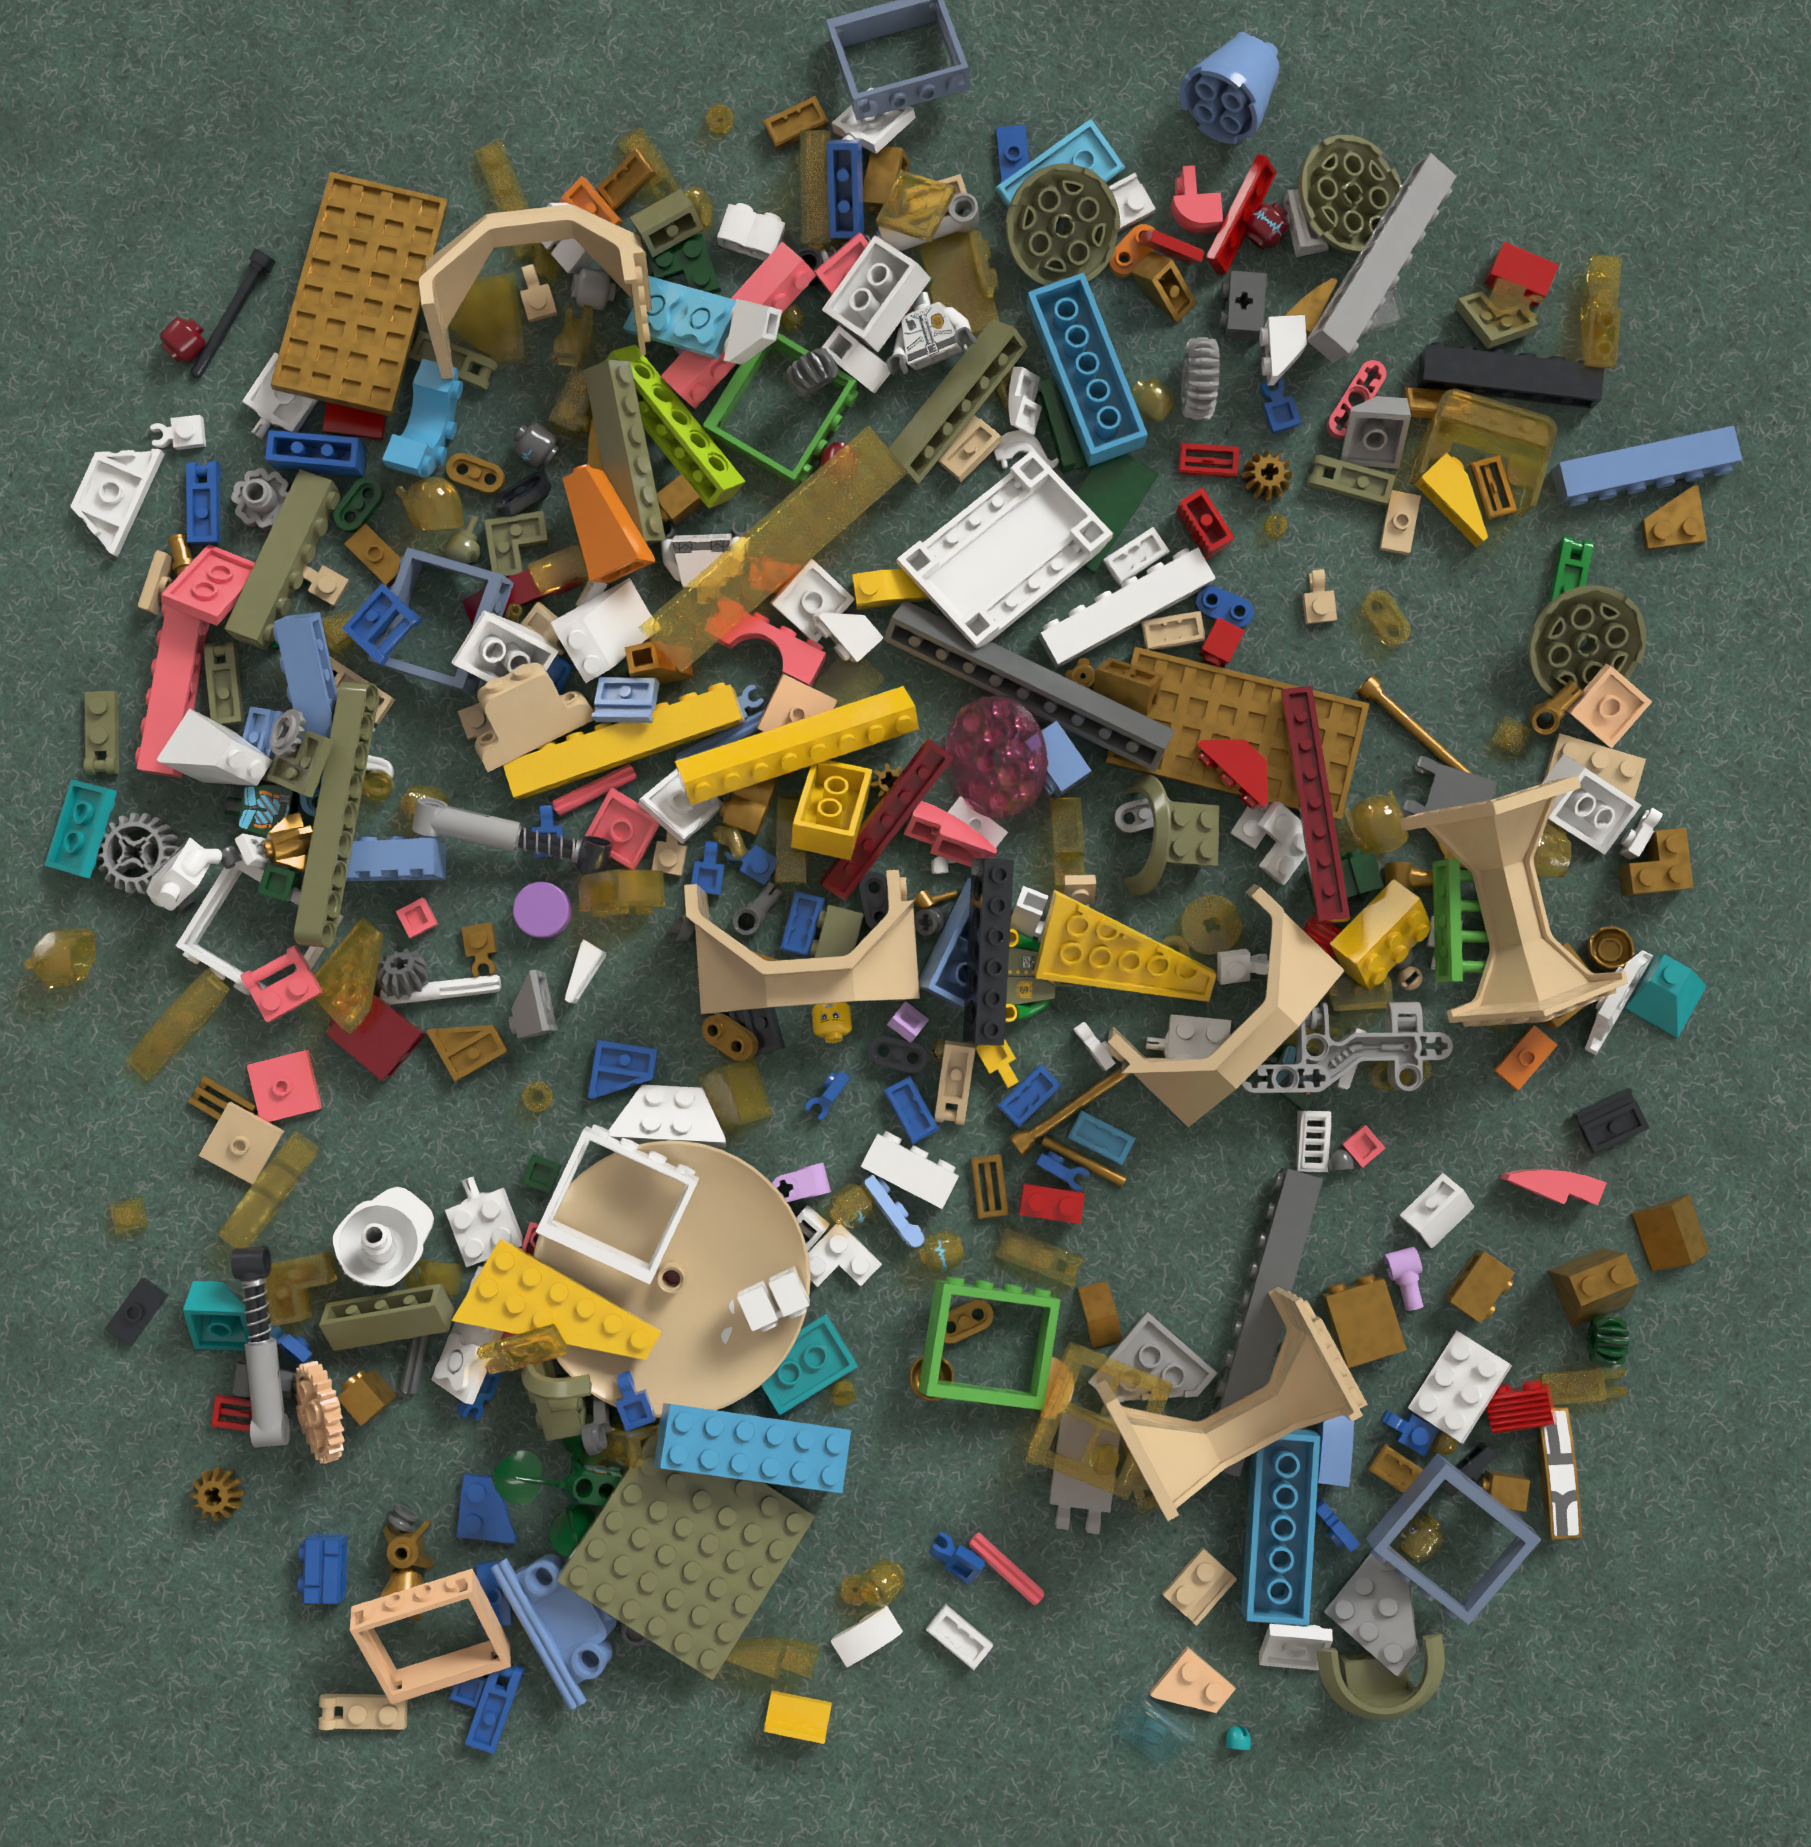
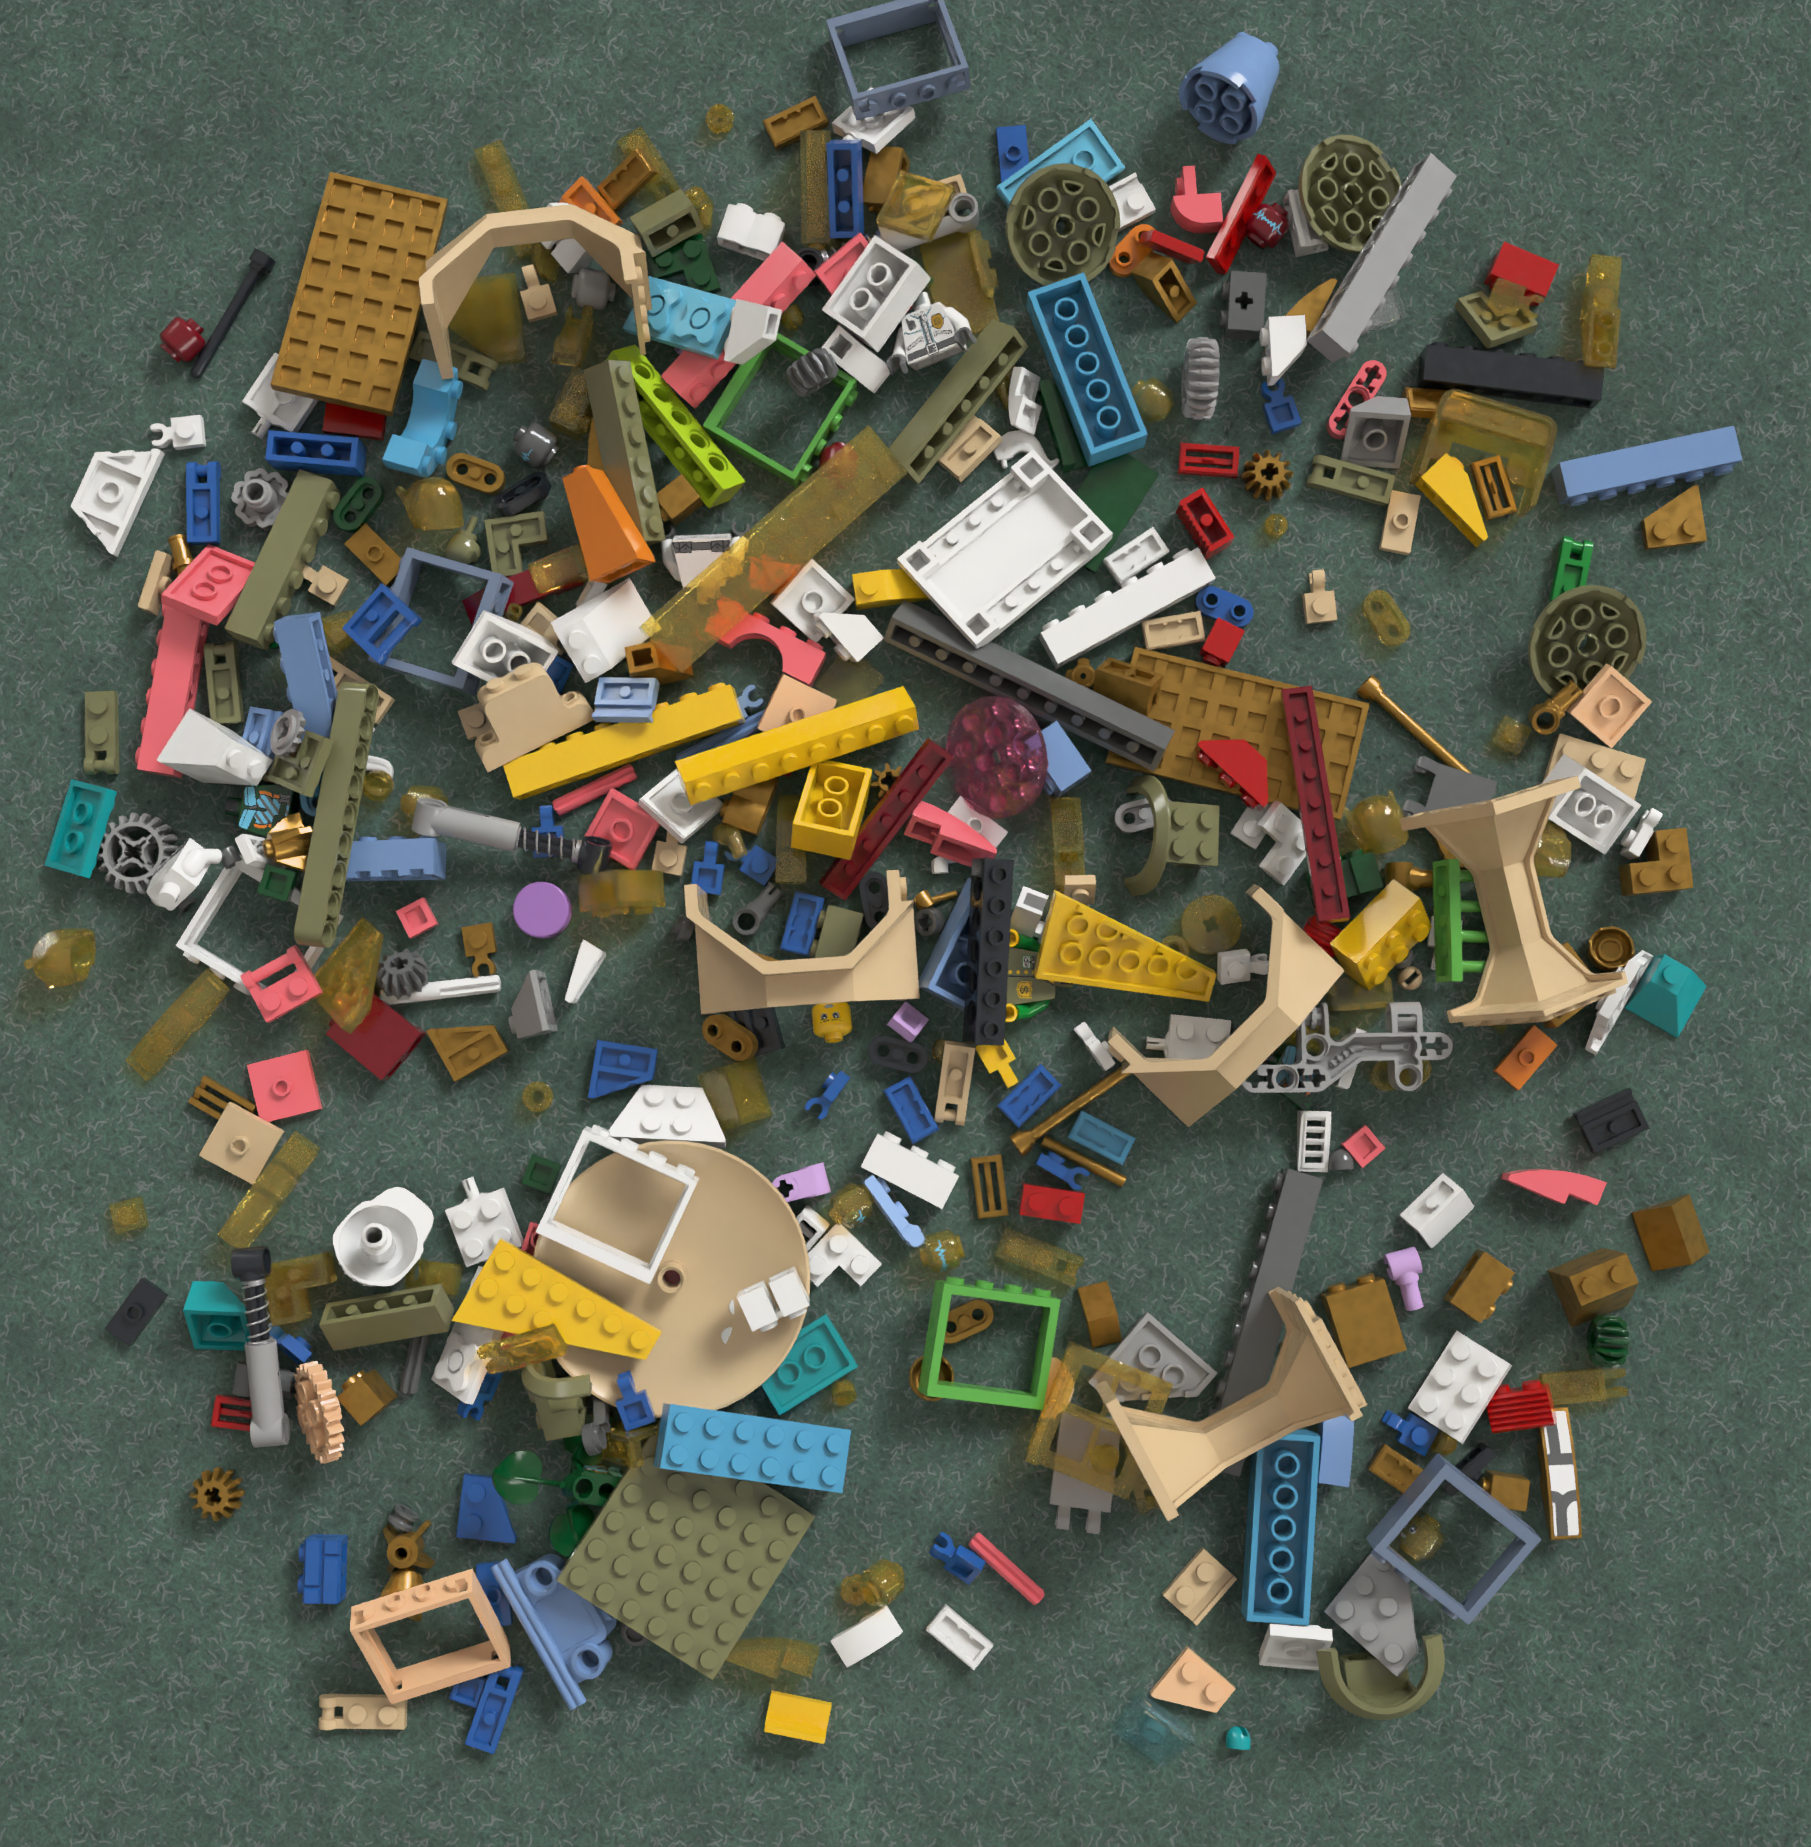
(1339, 1533): blue plate -> none

